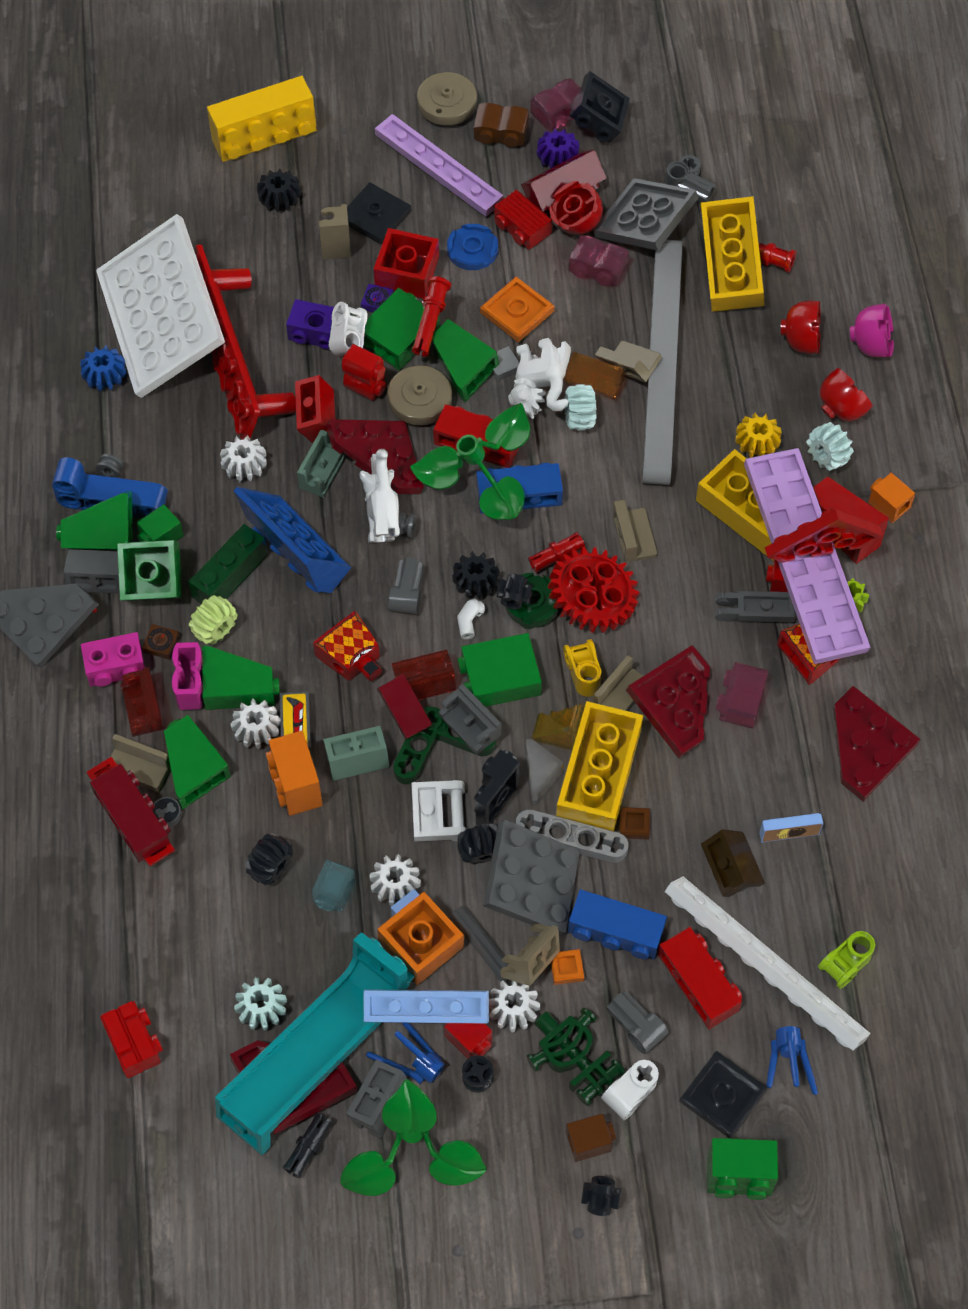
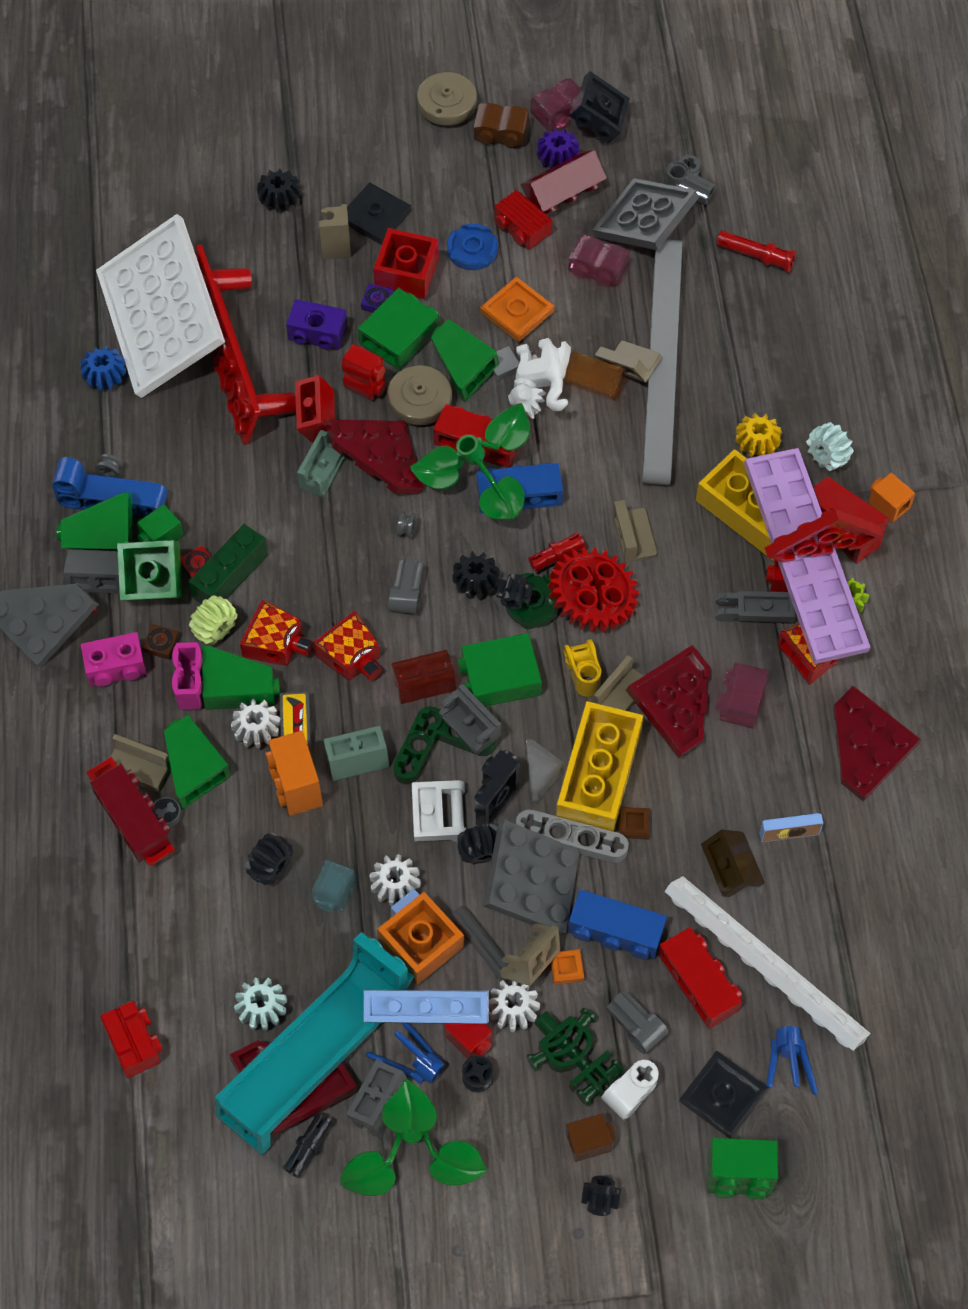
(141, 702): clear red hinge -> none
(194, 560): none -> red tile
(243, 458): white gear -> none
(262, 118): yellow brick -> none
(274, 636): none -> red torso
(293, 539): blue slope -> none
(346, 327): white piece -> none
(381, 500): white animal -> none
(404, 706): dark red tile -> none
(433, 305): red pin -> none
(438, 165): lavender plate -> none
(466, 615): white arm -> none
(559, 727): clear yellow slope -> none
(576, 208): red cylinder -> none
(581, 407): light aqua gear -> none
(732, 254): yellow brick -> none
(803, 327): red cylinder -> none
(843, 398): red cylinder -> none
(844, 962): lime piece -> none
(873, 331): dark pink cylinder -> none

